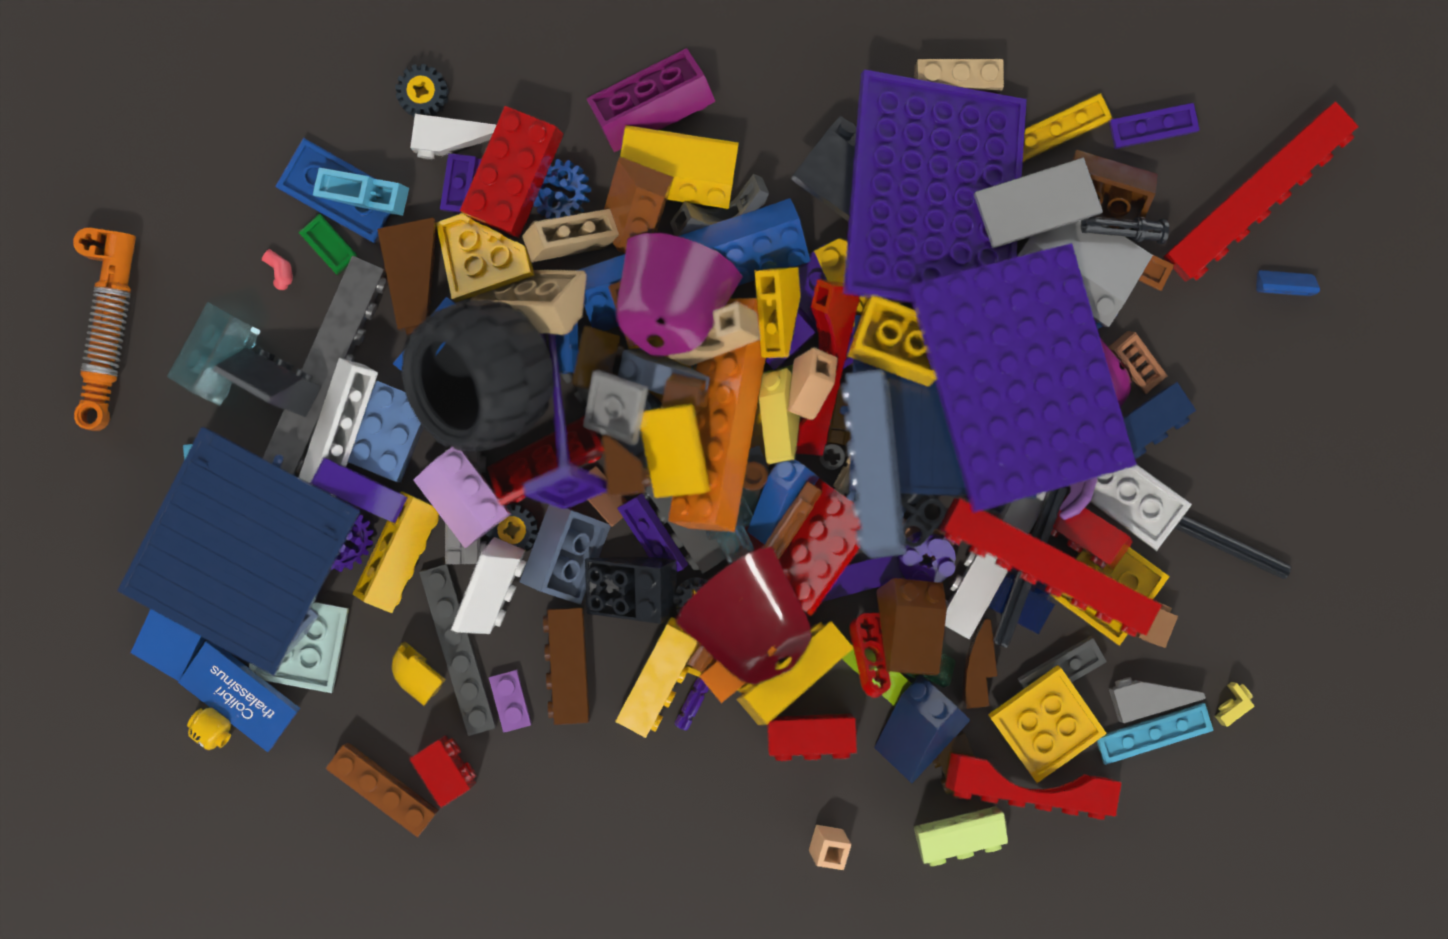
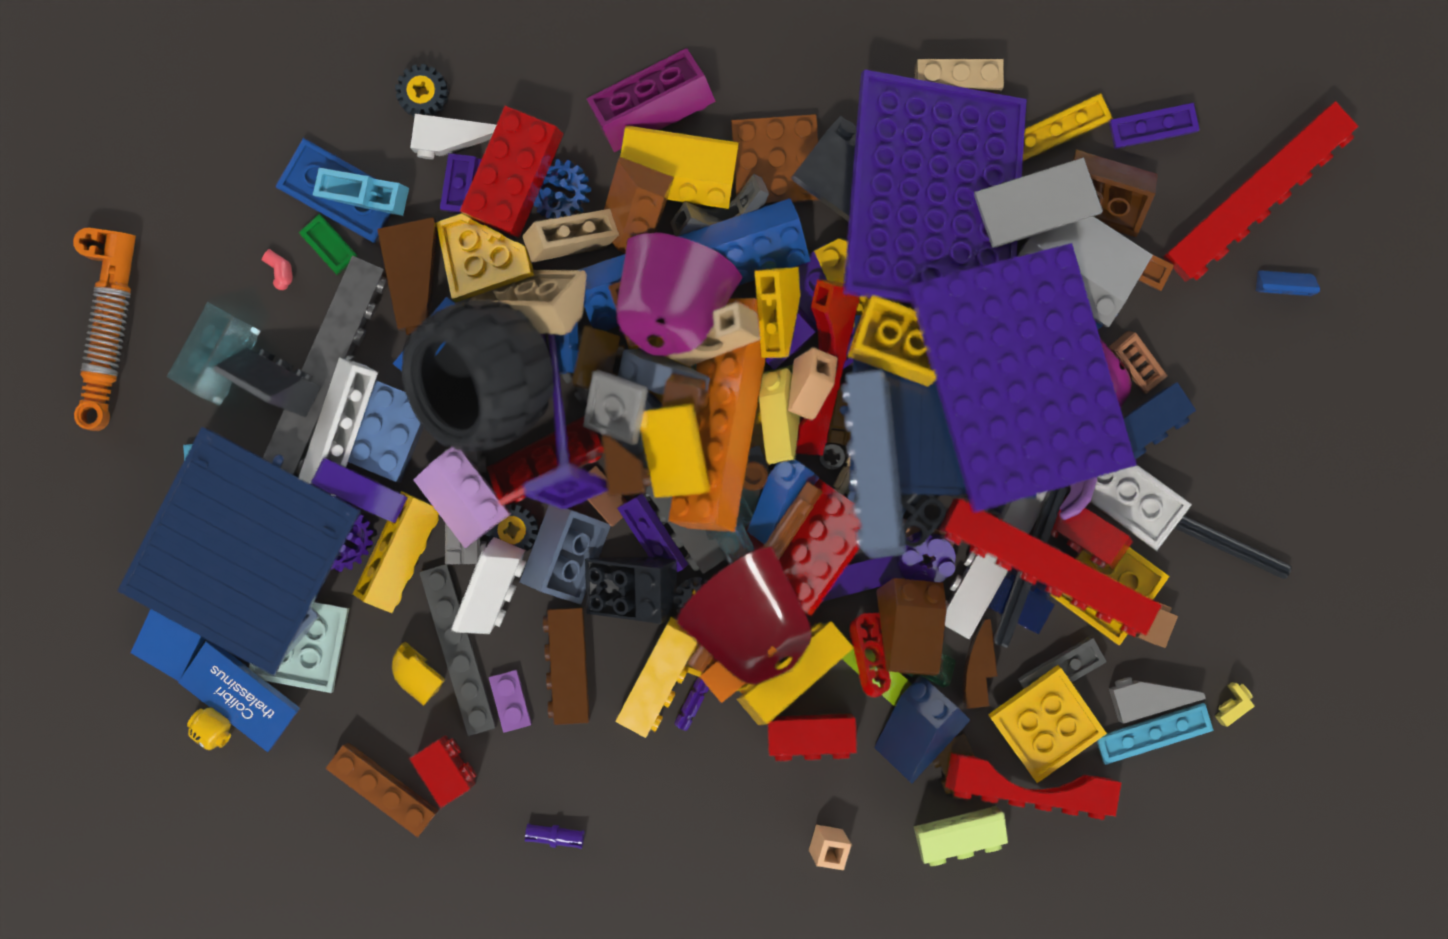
(554, 836): none -> dark purple pin
(774, 151): none -> dark orange plate
(1135, 228): black pin -> none

